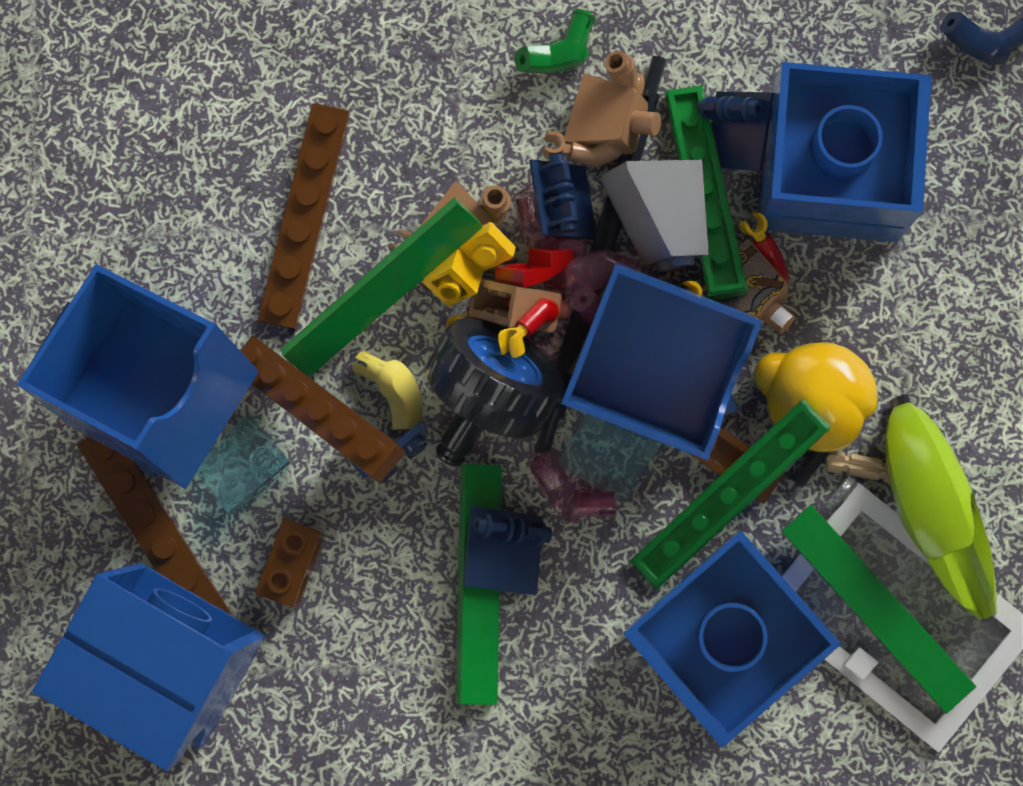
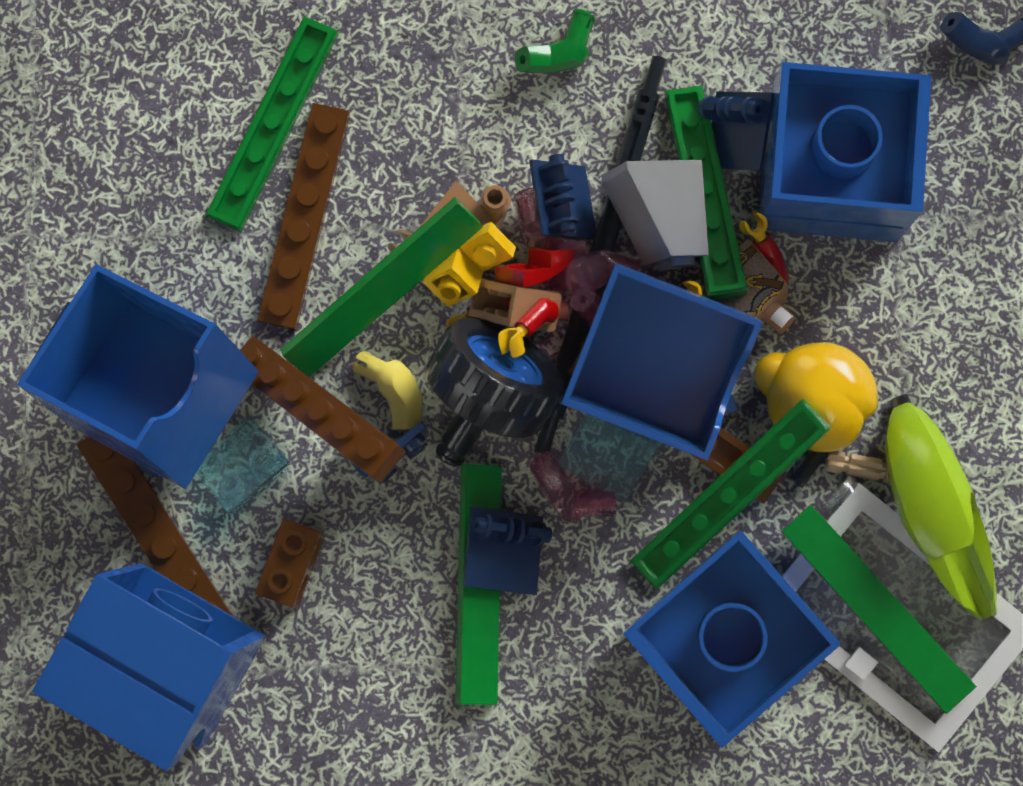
(272, 124): none -> green tile
(606, 116): medium nougat torso -> none

